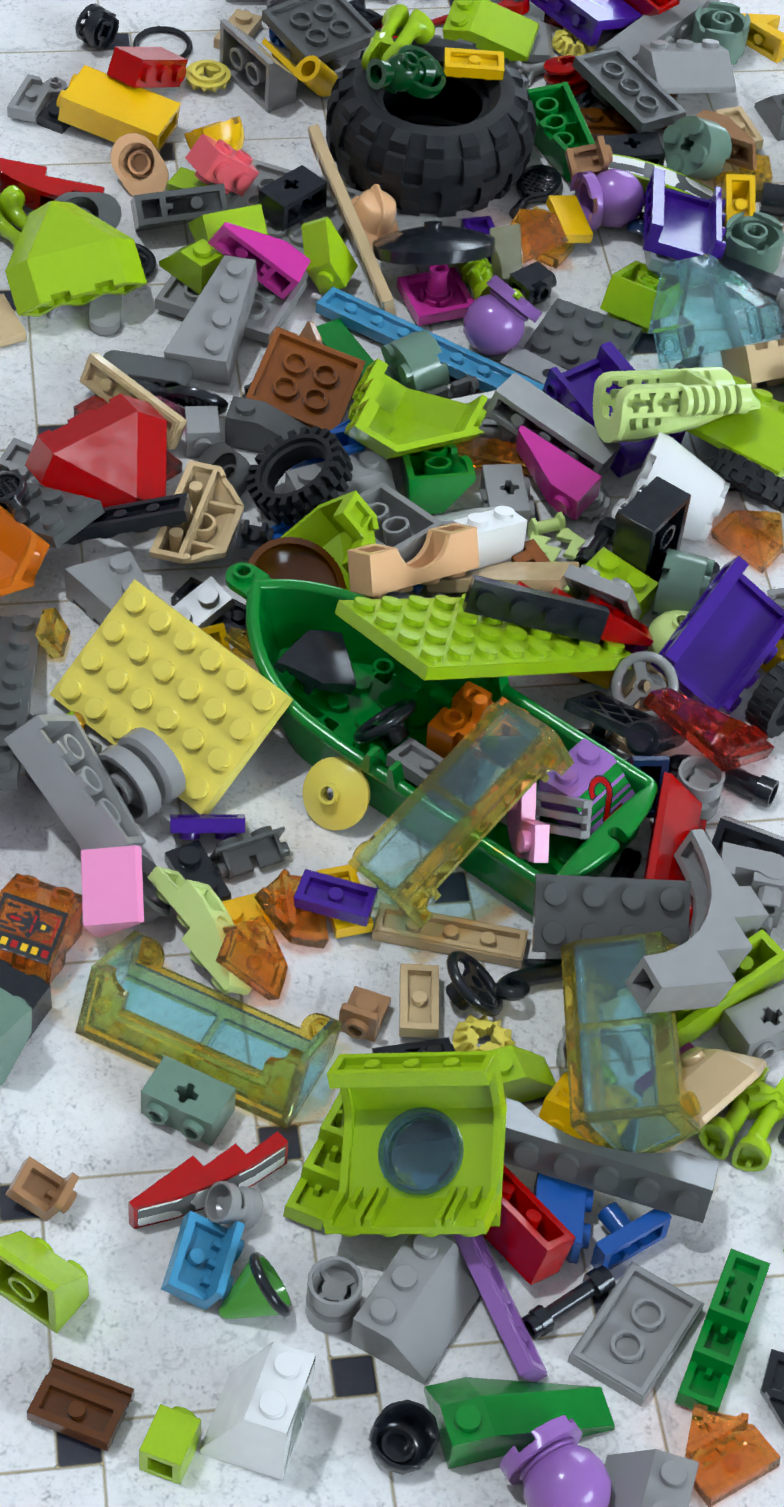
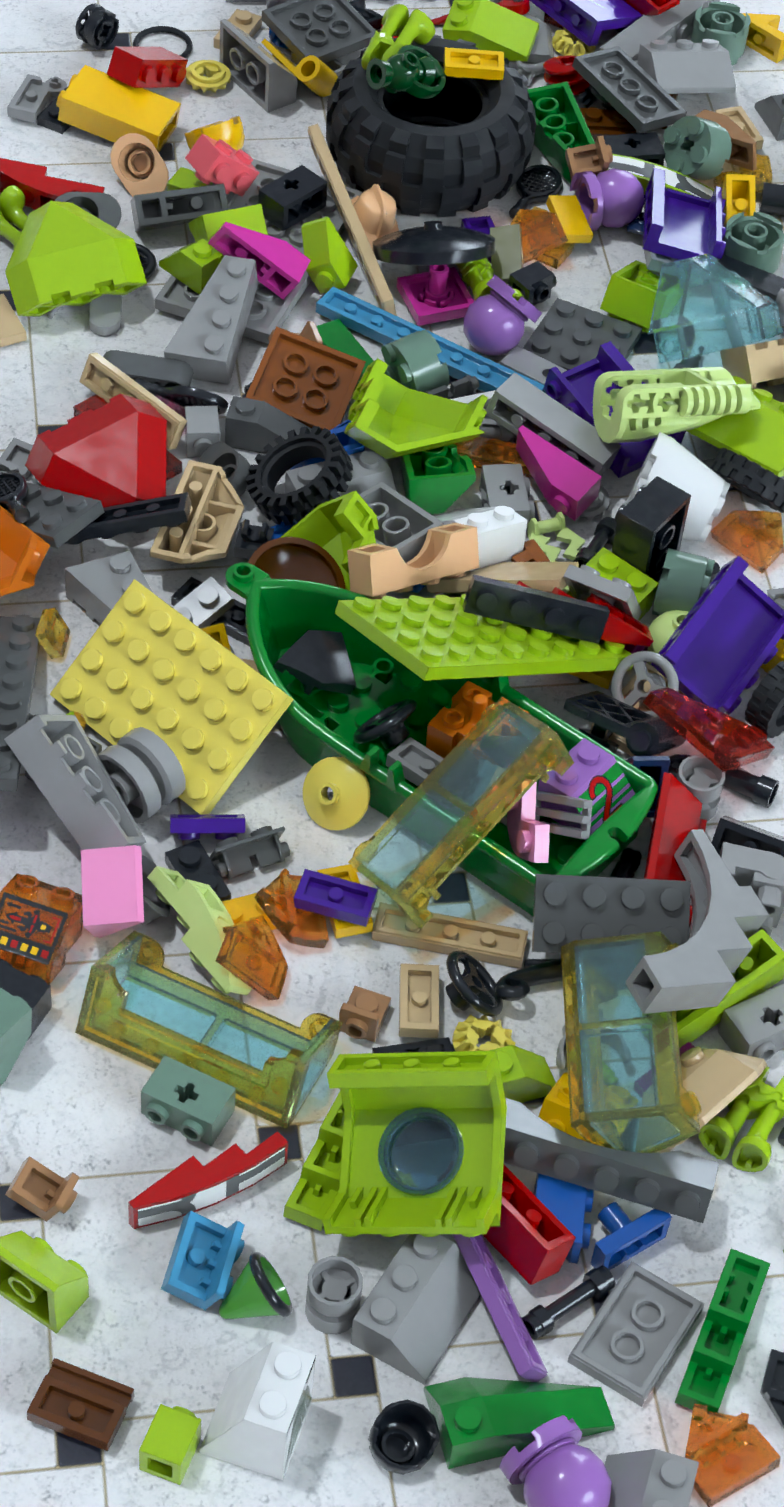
(230, 1203): light grey wheel -> none
(239, 640): clear yellow plate -> none

